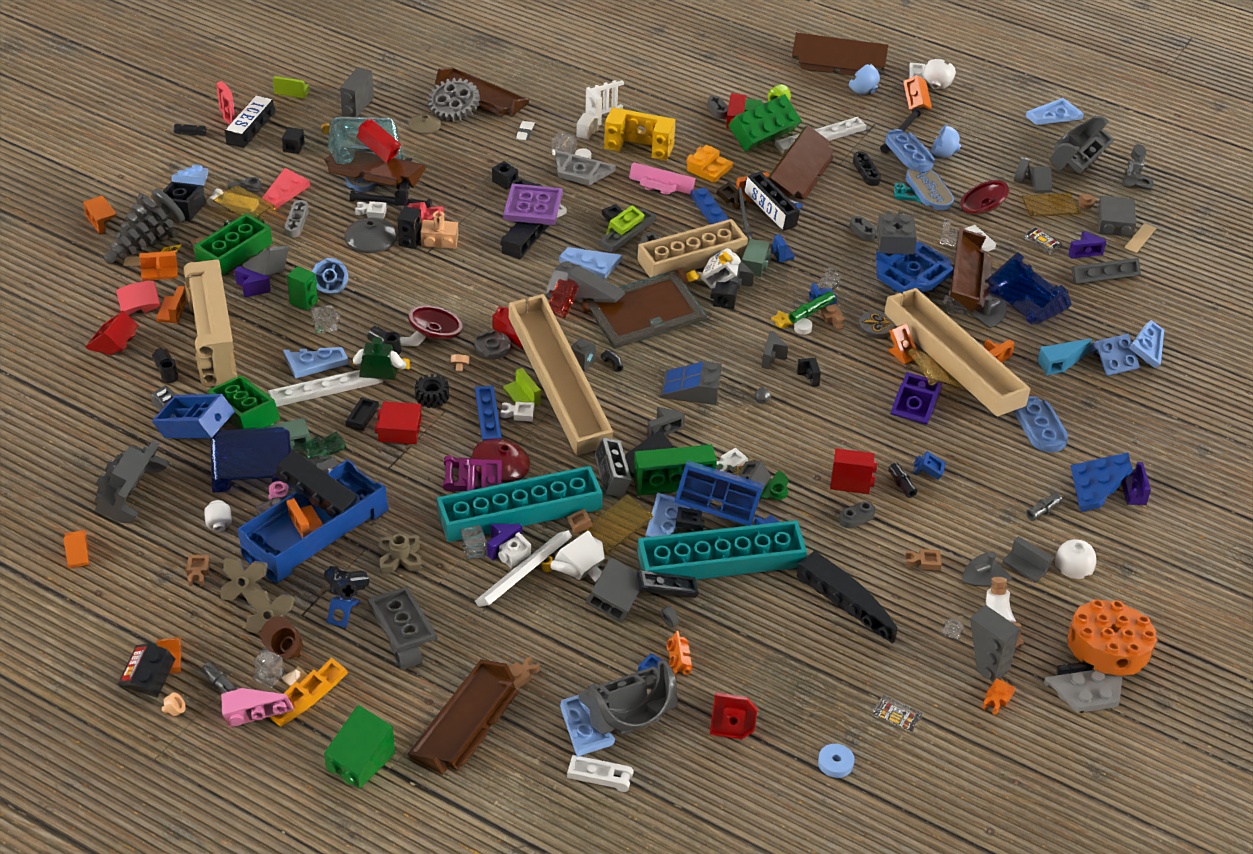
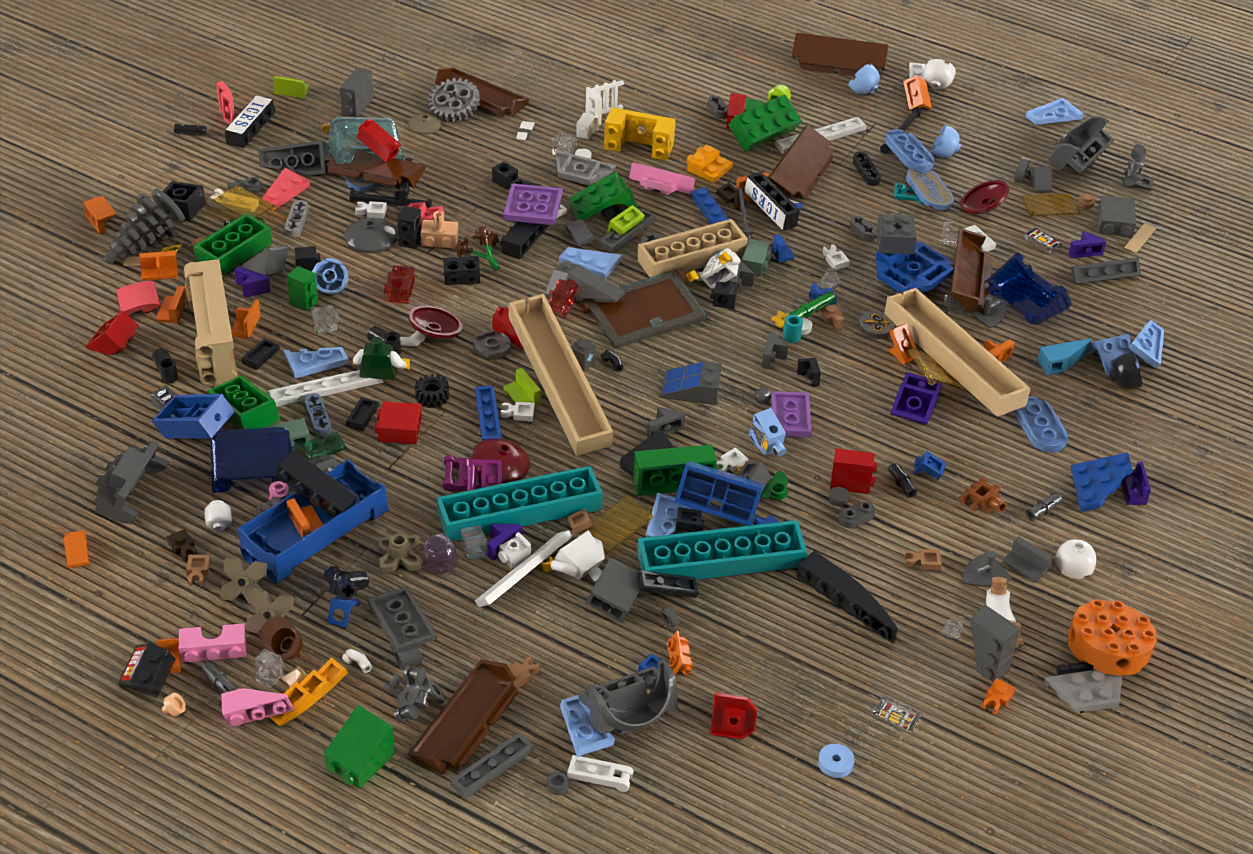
(182, 543): none -> dark brown plate
(191, 175): light blue wing -> none
(197, 648): none -> bright pink arch
(246, 320): none -> orange panel
(260, 354): none -> black tile
(293, 140): black brick -> none
(300, 158): none -> dark grey wedge
(307, 257): none -> black brick
(316, 421): none -> sand blue beam
(358, 657): none -> white arm
(400, 284): none -> clear red brick
(414, 695): none -> dark grey piece
(440, 554): none -> hair
(459, 361): light nougat tile -> none
(461, 270): none -> black brick
(487, 238): none -> reddish brown plant
(492, 765): none -> dark grey plate
(557, 783): none -> dark grey tile
(580, 232): none -> dark grey slope
(601, 195): none -> green bracket
(612, 467): dark grey brick -> none
(768, 433): none -> light blue torso
(792, 328): none -> teal brick
(792, 412): none -> medium lavender plate
(835, 259): none -> white plate
(838, 496): none -> dark grey tile
(983, 497): none -> dark orange piece
(1126, 372): none -> black cylinder

